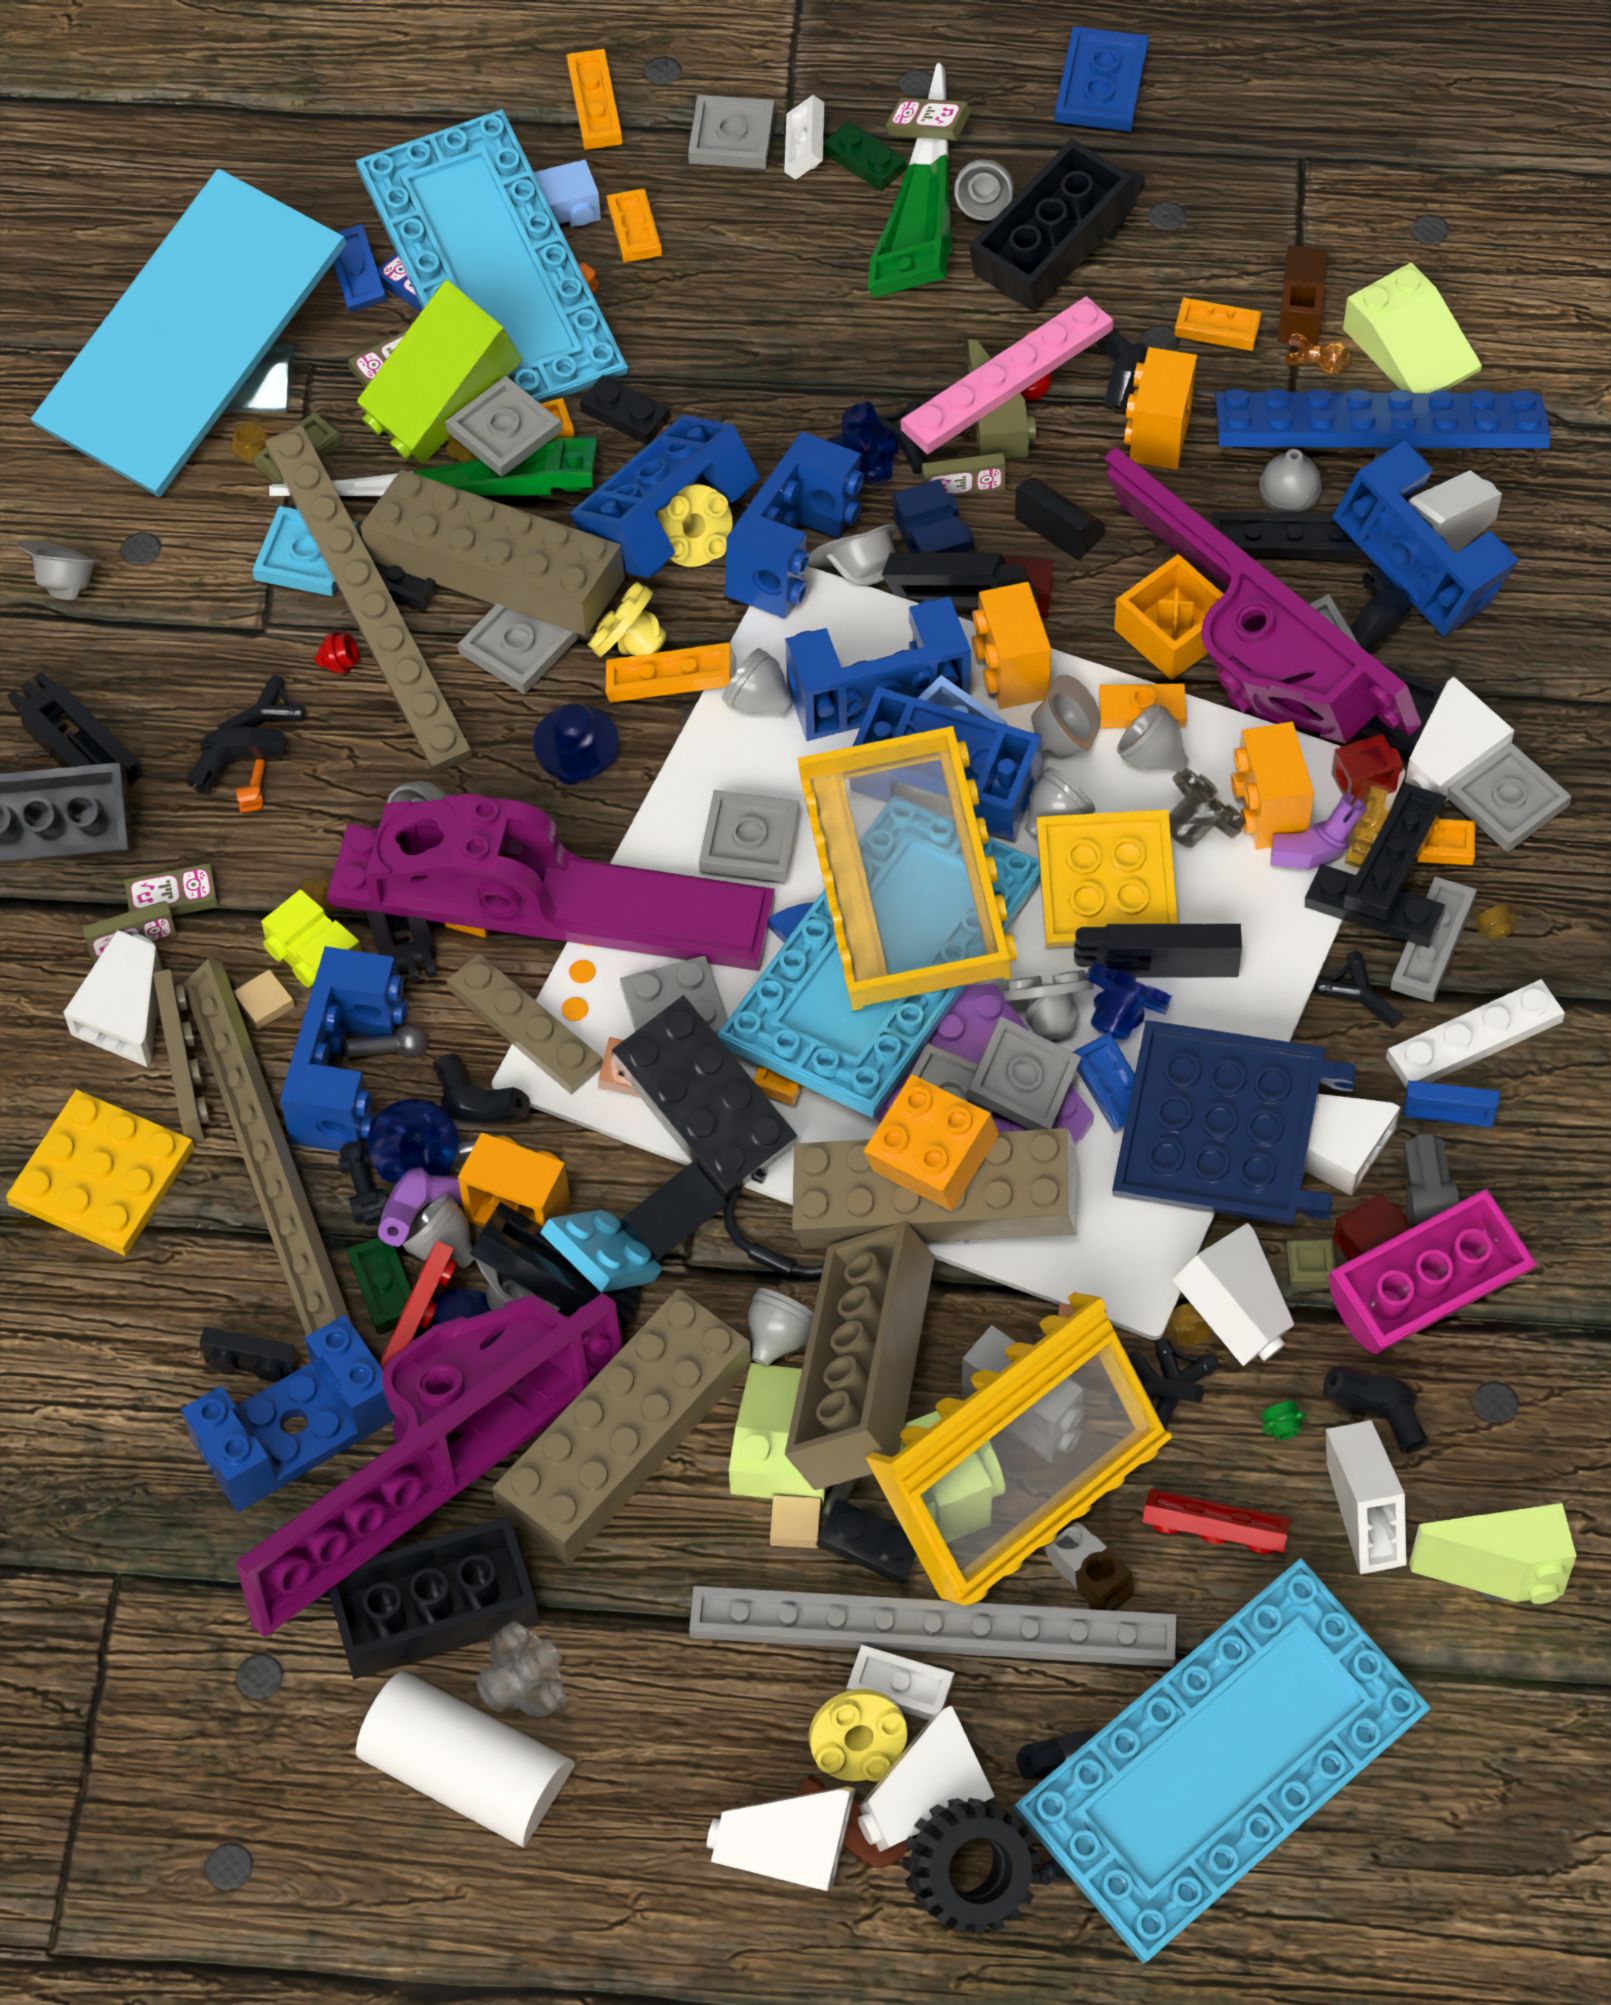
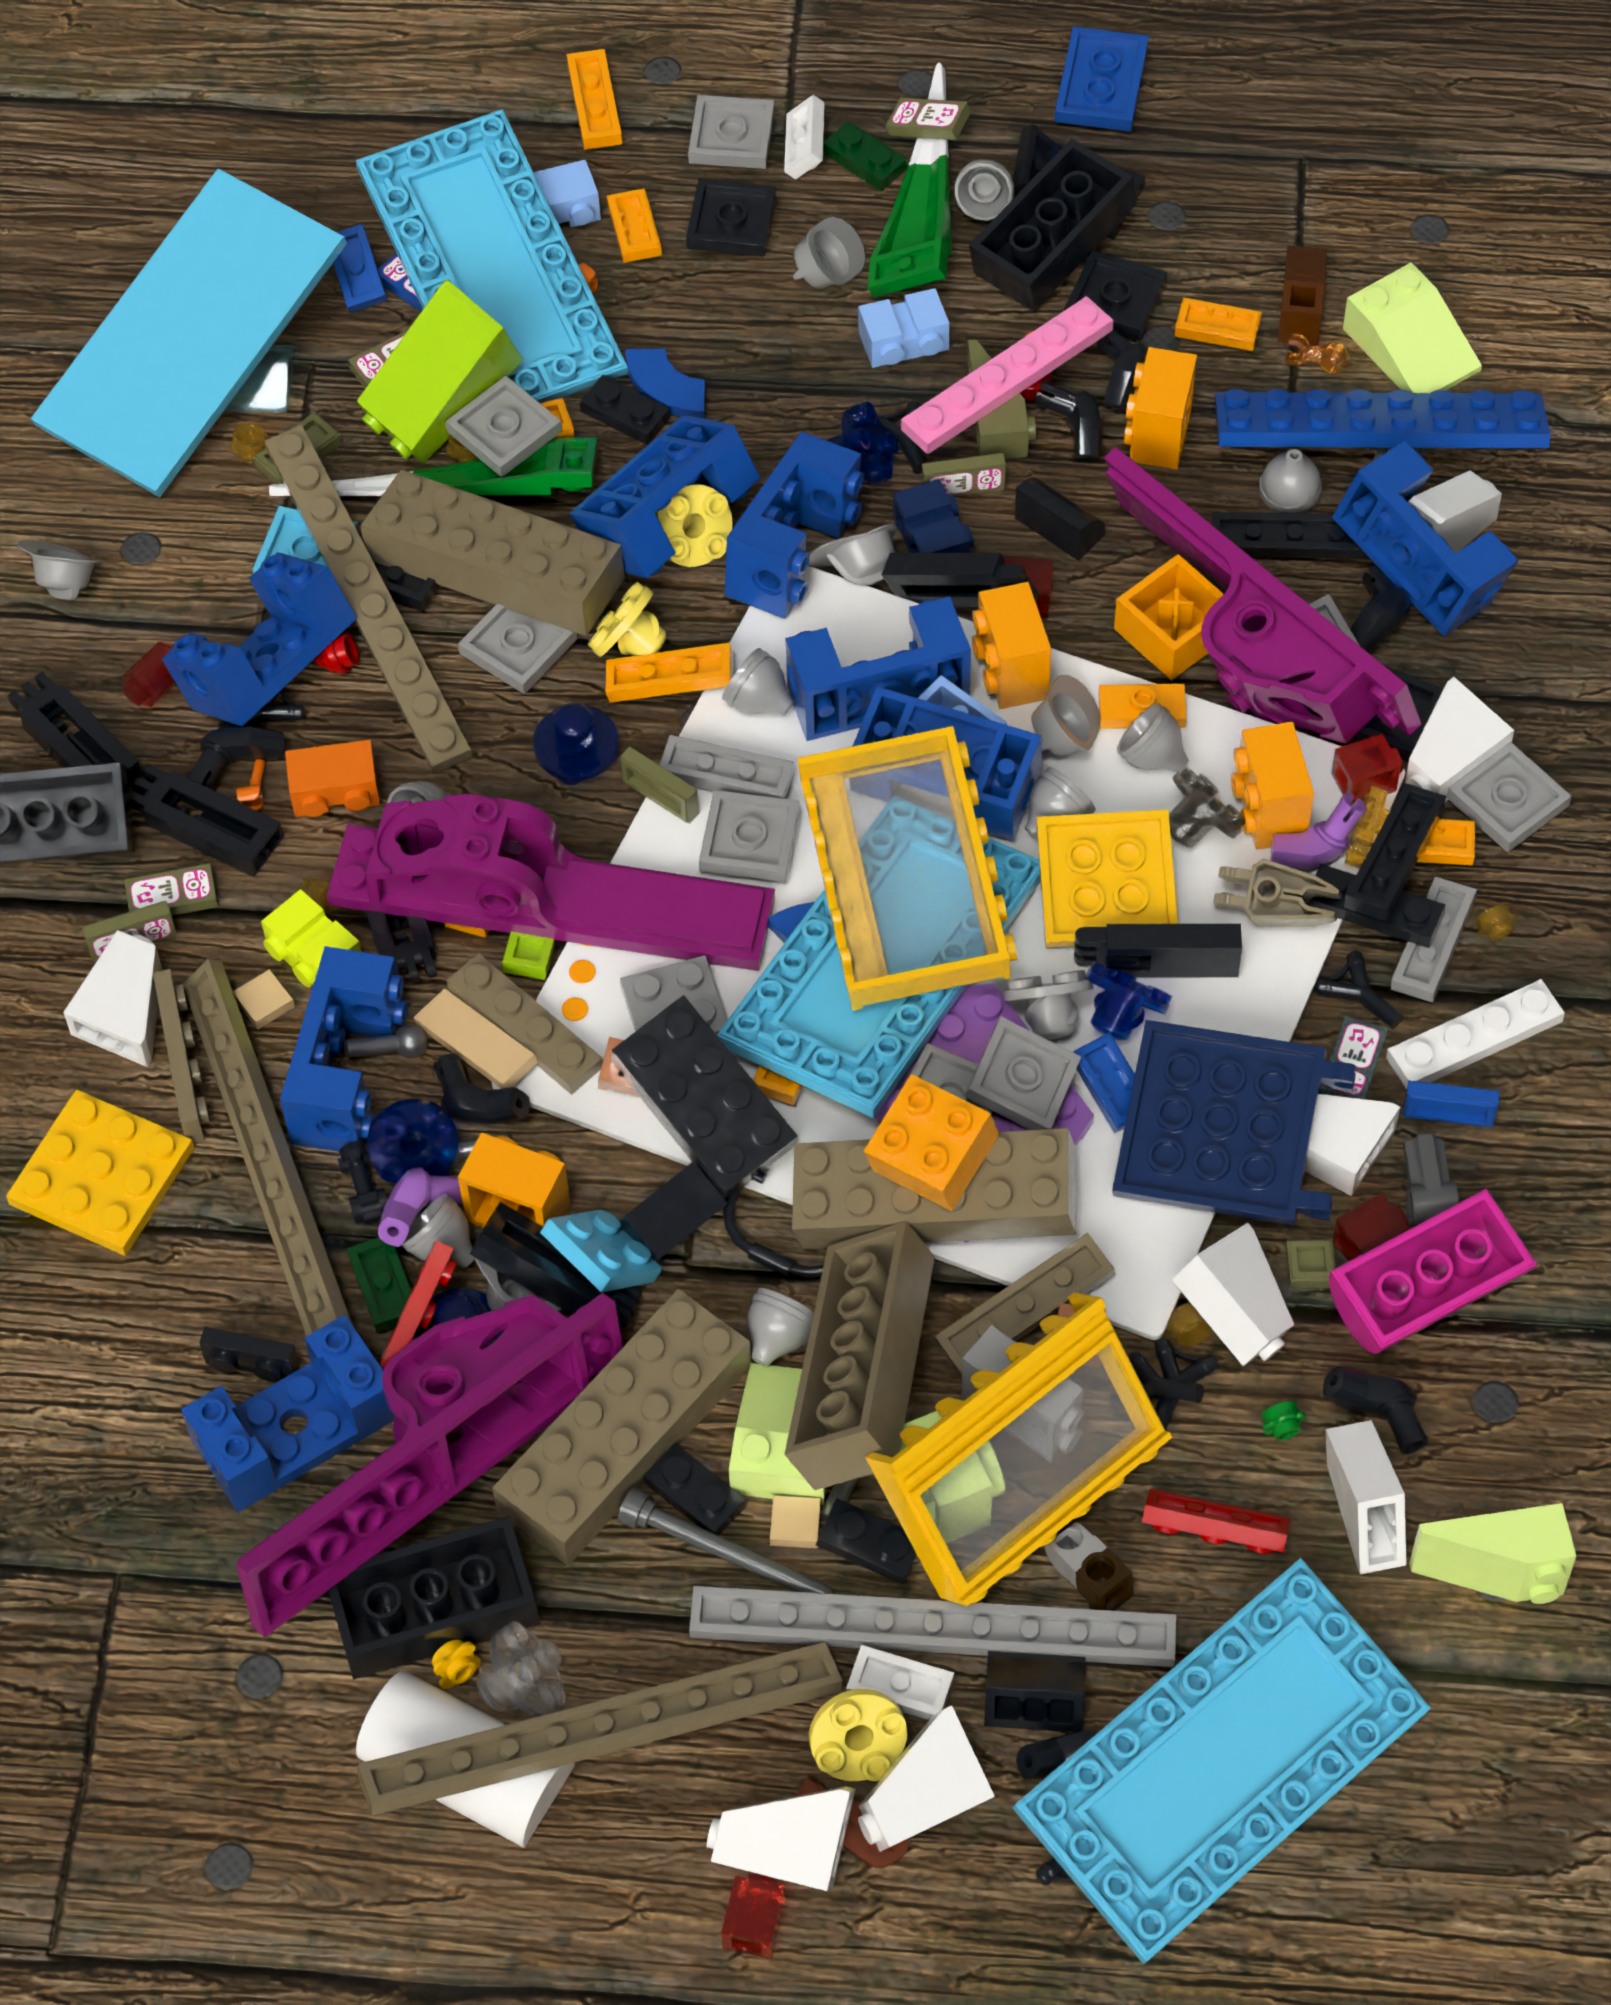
(148, 677): none -> clear red brick
(222, 831): none -> black hinge
(238, 681): none -> blue plate
(332, 777): none -> orange brick
(455, 1663): none -> yellow plate
(475, 1040): none -> tan tile
(528, 955): none -> lime plate
(598, 1728): none -> dark tan plate
(642, 1511): none -> dark grey piece
(659, 785): none -> olive tile
(661, 382): none -> blue tile
(694, 1490): none -> black plate
(726, 768): none -> light grey plate
(731, 217): none -> black plate
(753, 1915): none -> clear red brick
(829, 254): none -> light grey piece
(904, 328): none -> light blue brick
(1006, 1882): black tyre -> none
(1029, 1299): none -> dark tan plate
(1033, 154): none -> black plate
(1035, 1691): none -> black brick
(1082, 416): none -> black arm
(1121, 290): none -> black plate
(1278, 895): none -> dark tan hinge
(1359, 1045): none -> tile

